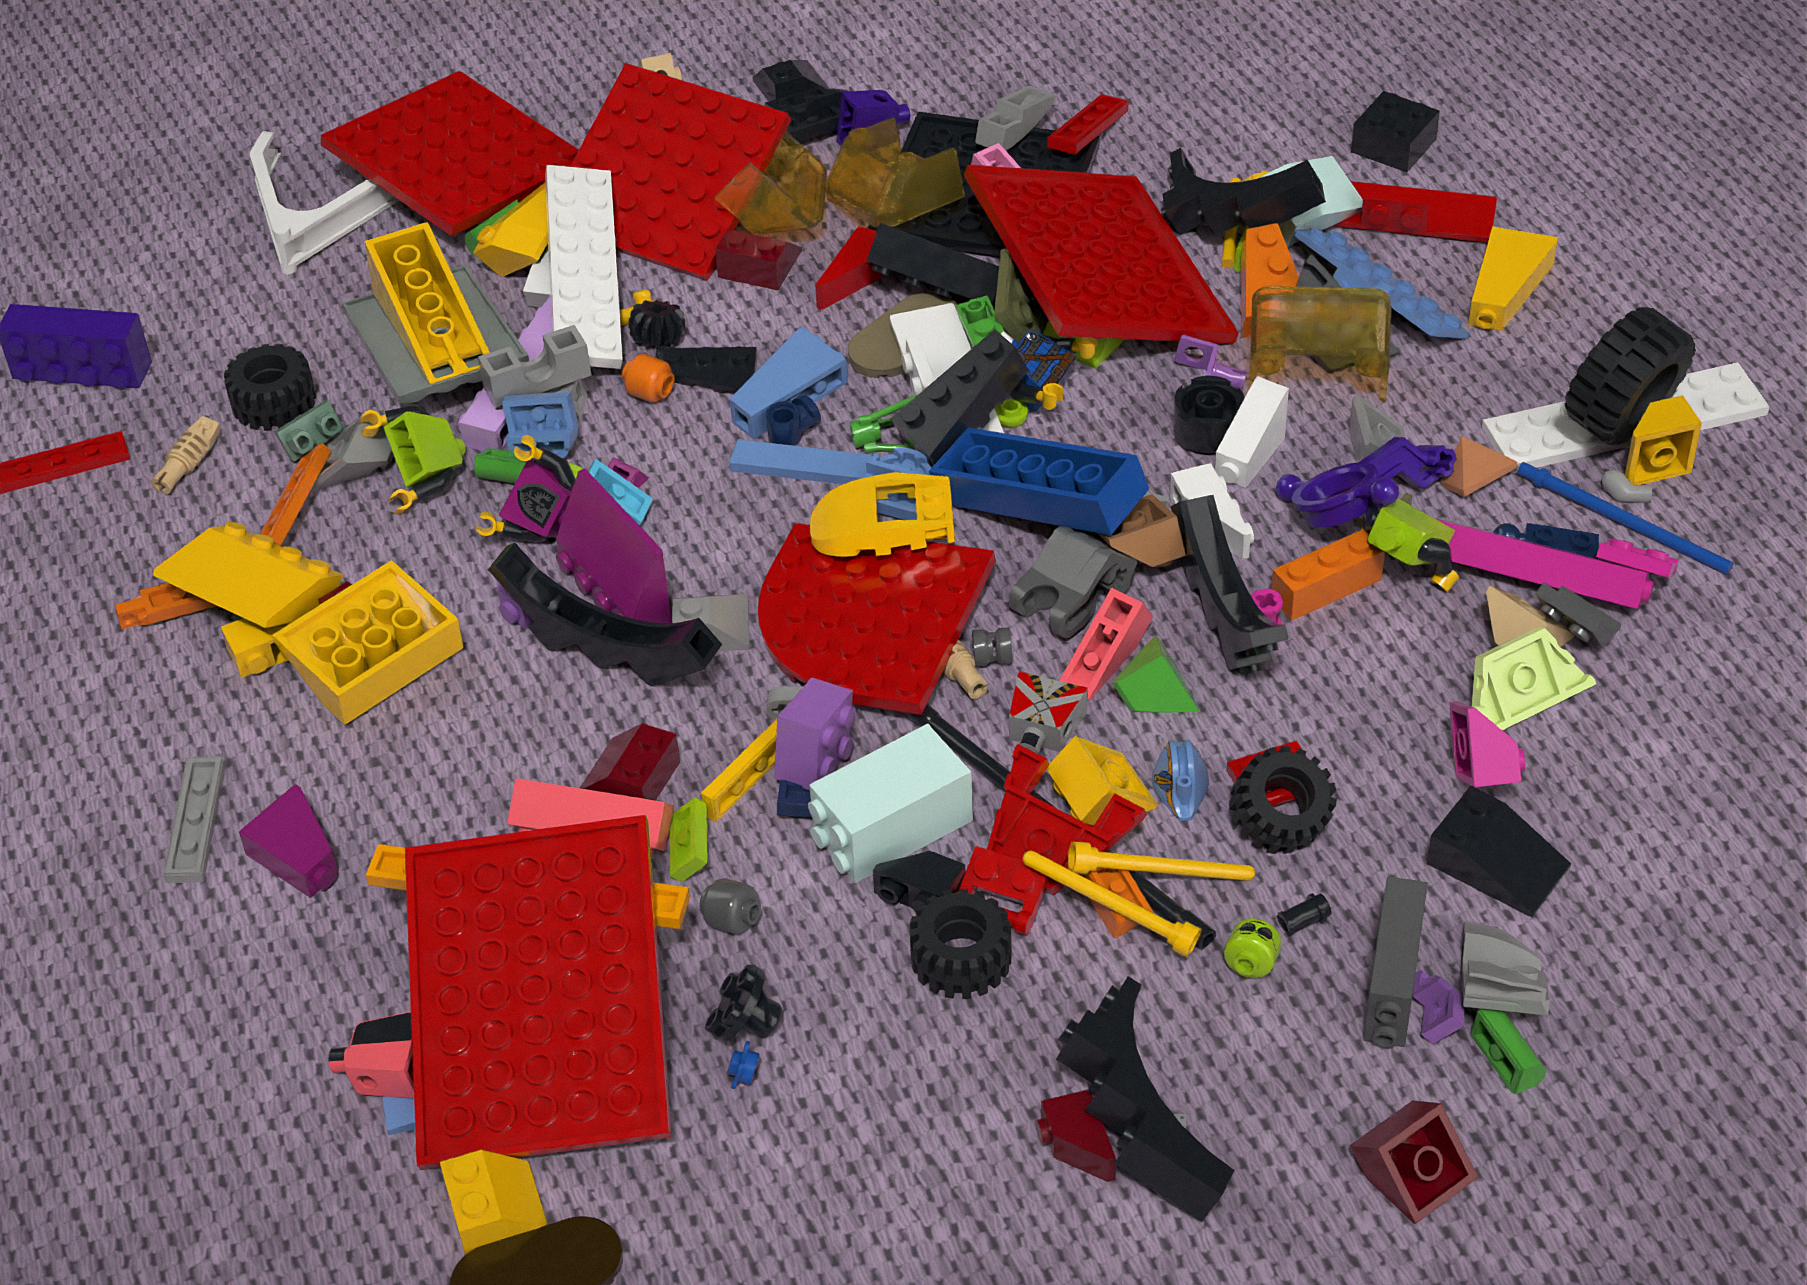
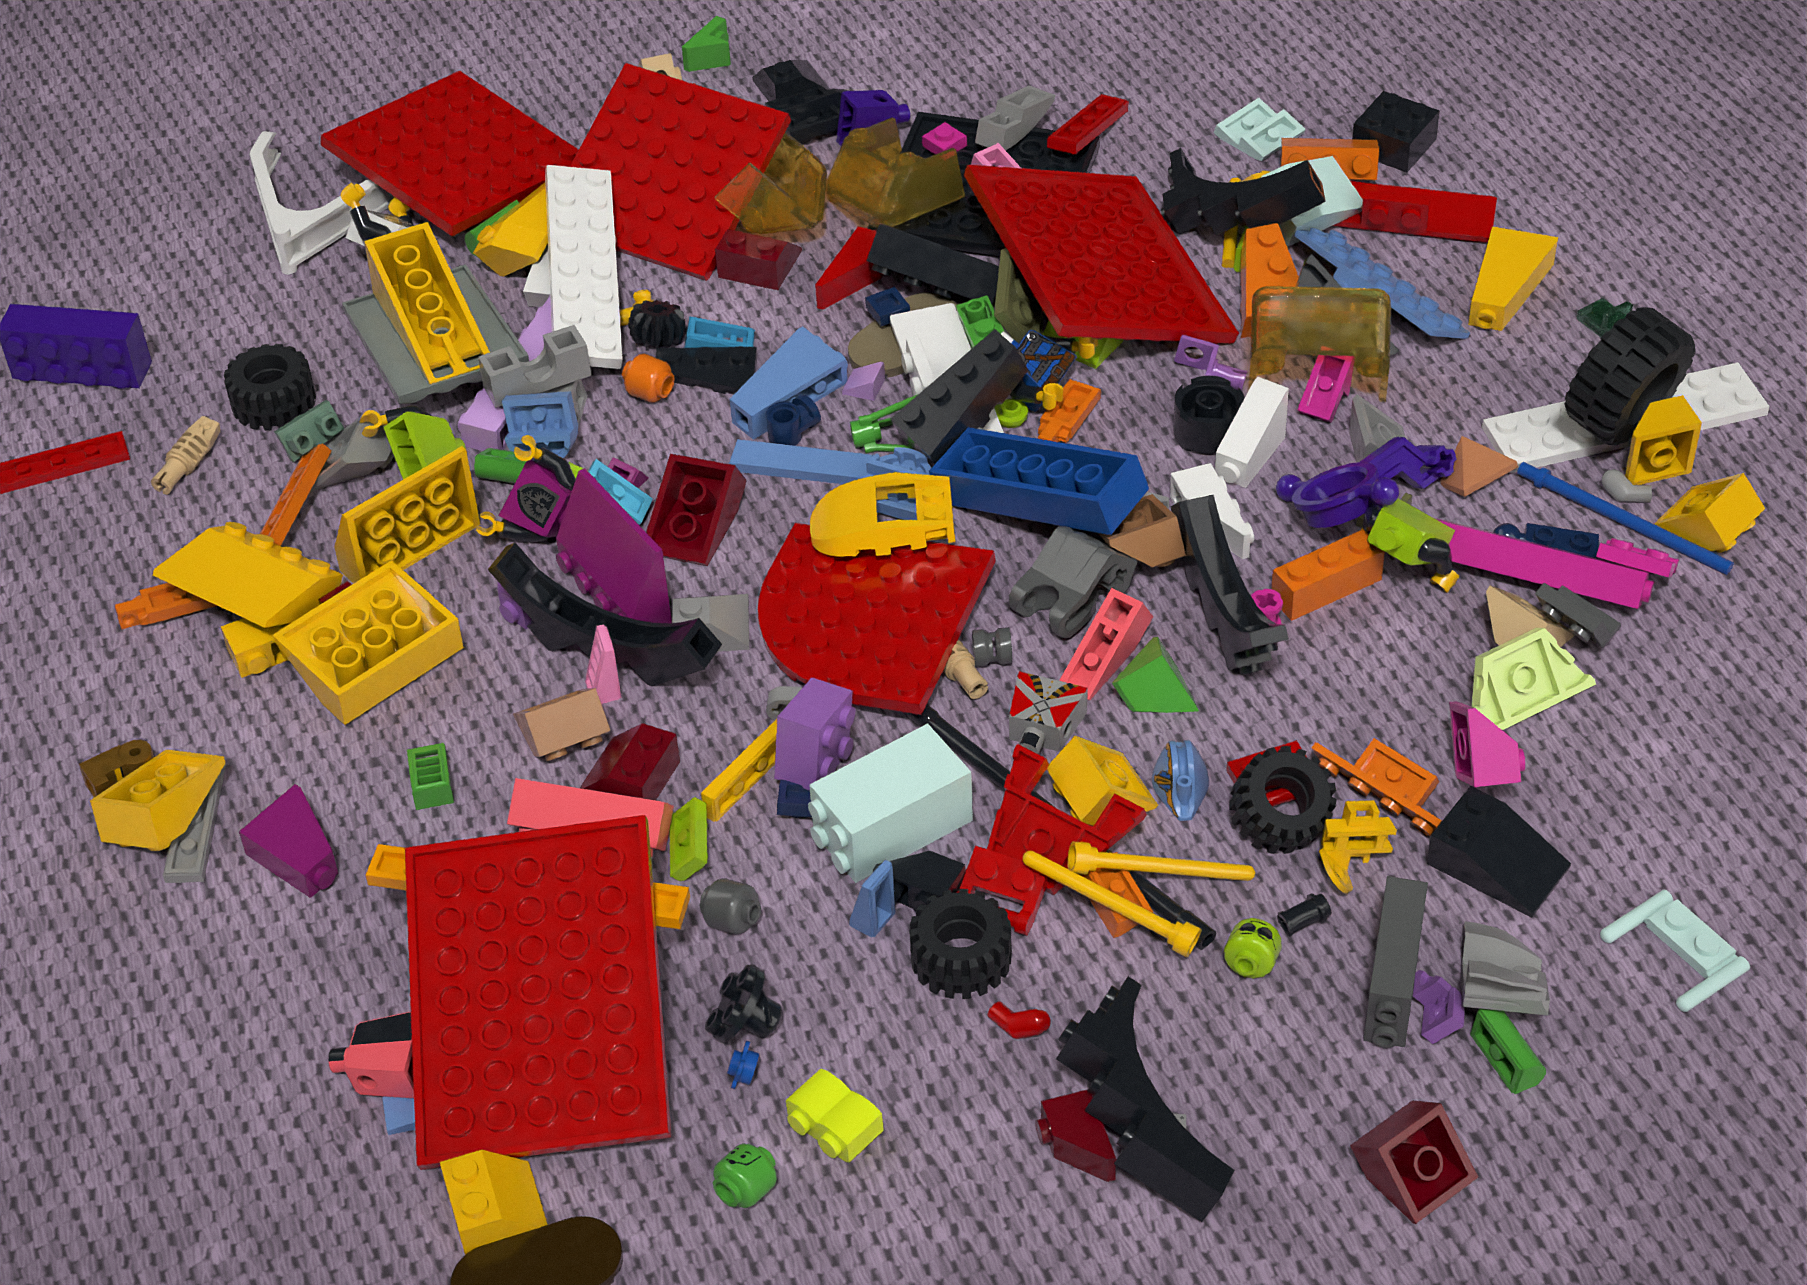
(114, 764): none -> pearl gold leg
(156, 799): none -> yellow slope
(372, 224): none -> torso
(409, 518): none -> yellow slope
(432, 793): none -> bright green slope
(563, 722): none -> medium nougat slope
(602, 667): none -> bright pink slope
(695, 508): none -> dark red slope
(708, 47): none -> bright green slope
(711, 333): none -> dark azure slope
(744, 1175): none -> bright green head
(834, 1116): none -> neon yellow brick
(865, 381): none -> lavender slope
(875, 901): none -> medium blue slope
(885, 304): none -> dark blue plate
(944, 138): none -> dark pink plate
(1019, 1024): none -> red arm
(1070, 413): none -> orange hinge
(1258, 129): none -> light aqua slope
(1326, 385): none -> dark pink slope
(1338, 848): none -> yellow piece
(1354, 156): none -> orange brick
(1390, 777): none -> orange bracket
(1602, 315): none -> clear green bracket
(1689, 939): none -> light aqua plate
(1714, 513): none -> yellow slope

